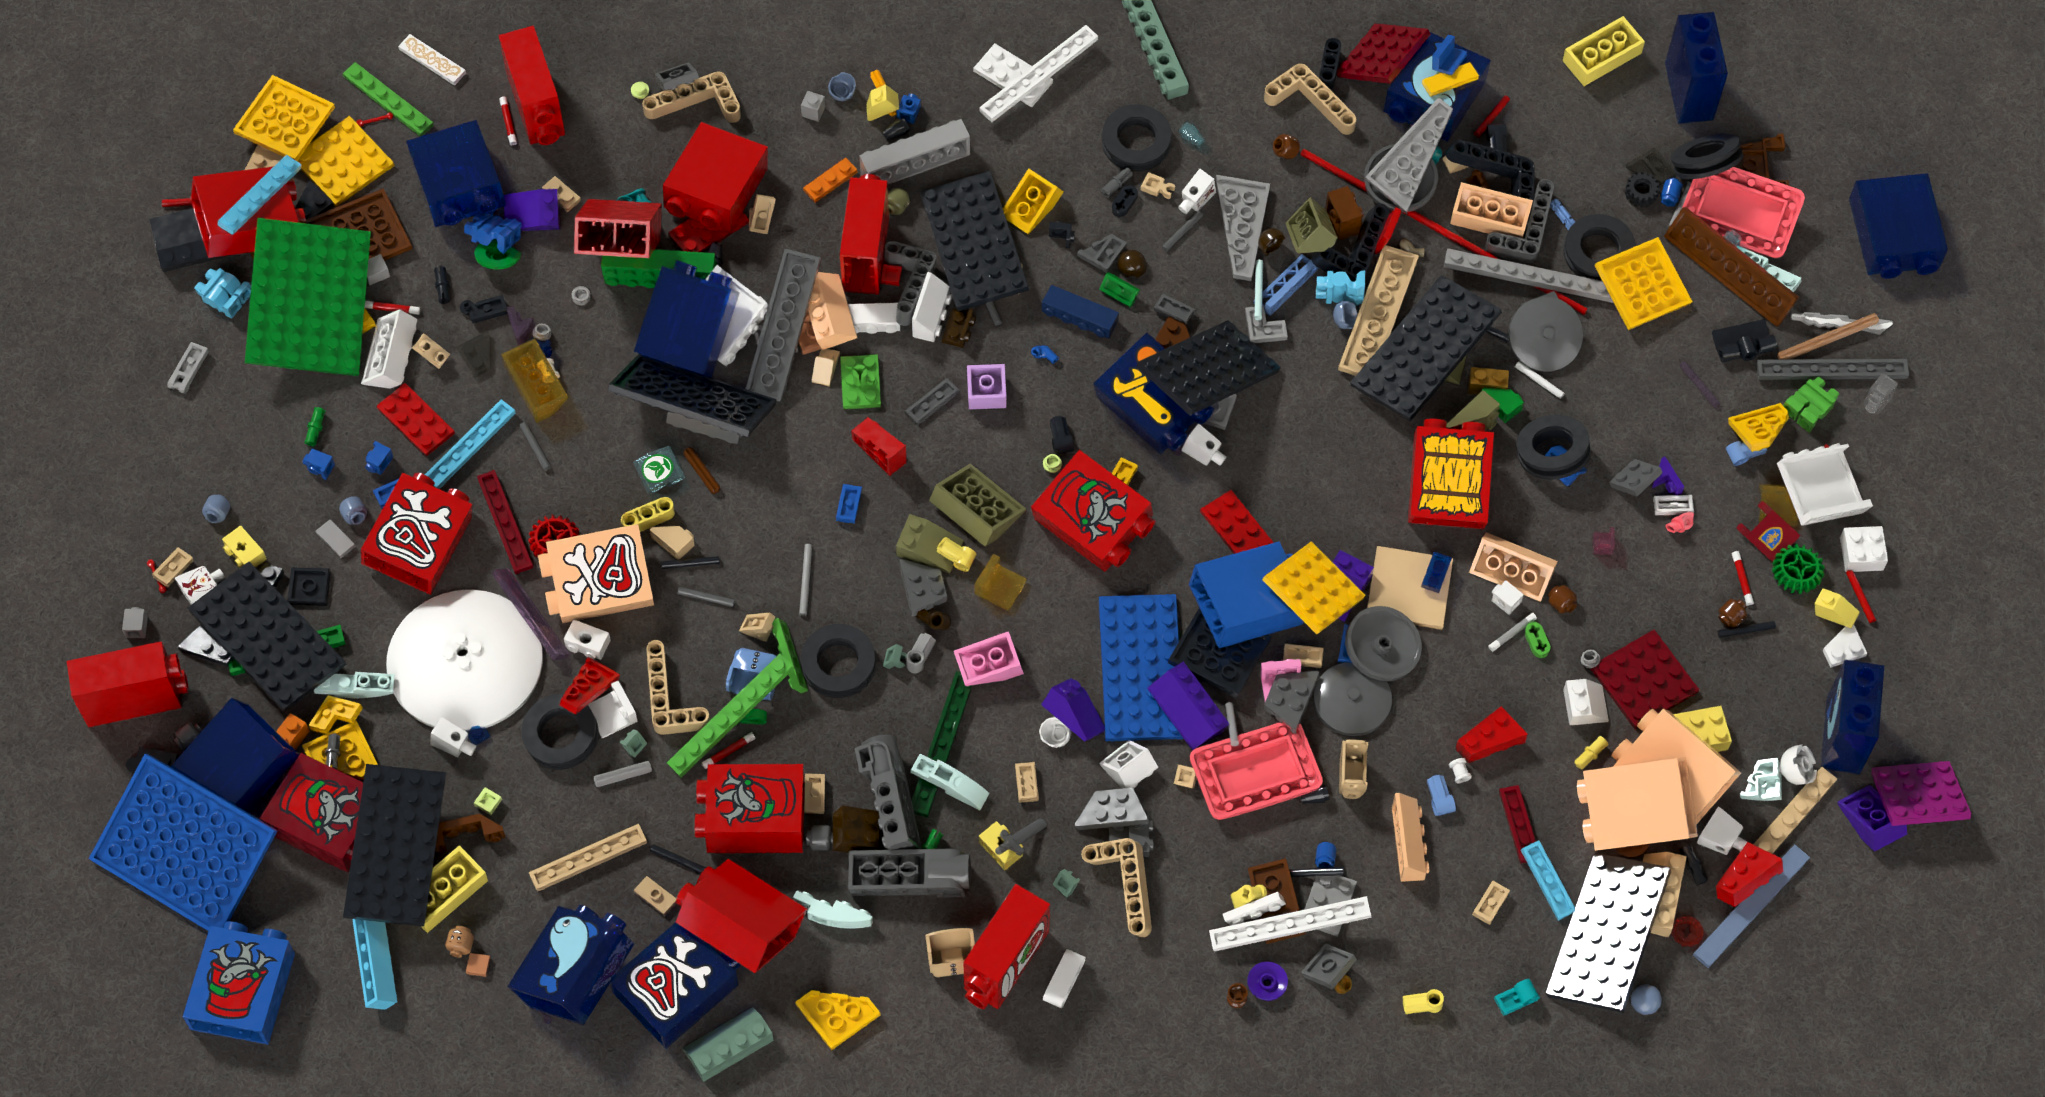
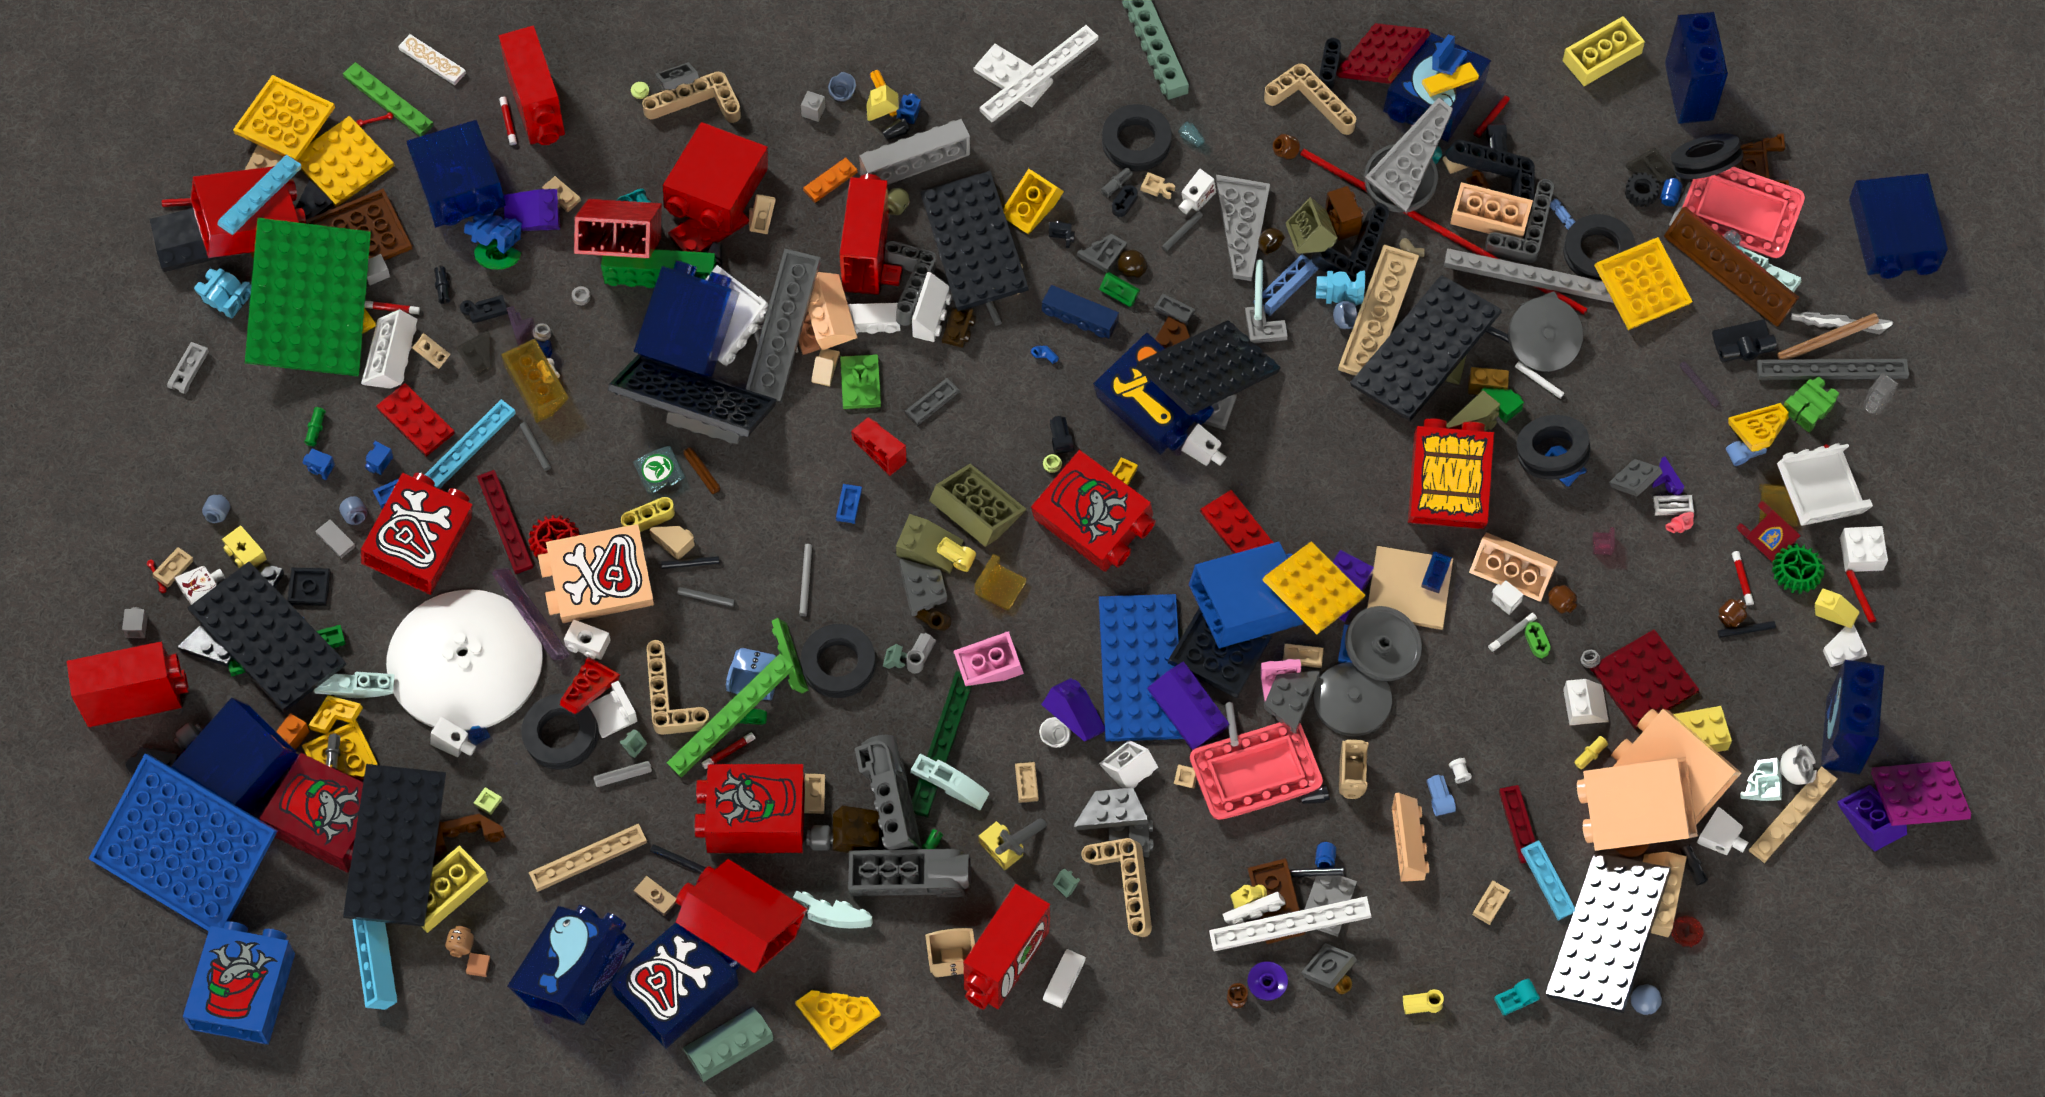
(758, 625): tan slope -> none
(986, 386): lavender brick -> none
(1388, 229): red tile -> none
(1491, 735): red wedge -> none
(1747, 873): red wedge -> none
(1749, 909): sand blue tile -> none

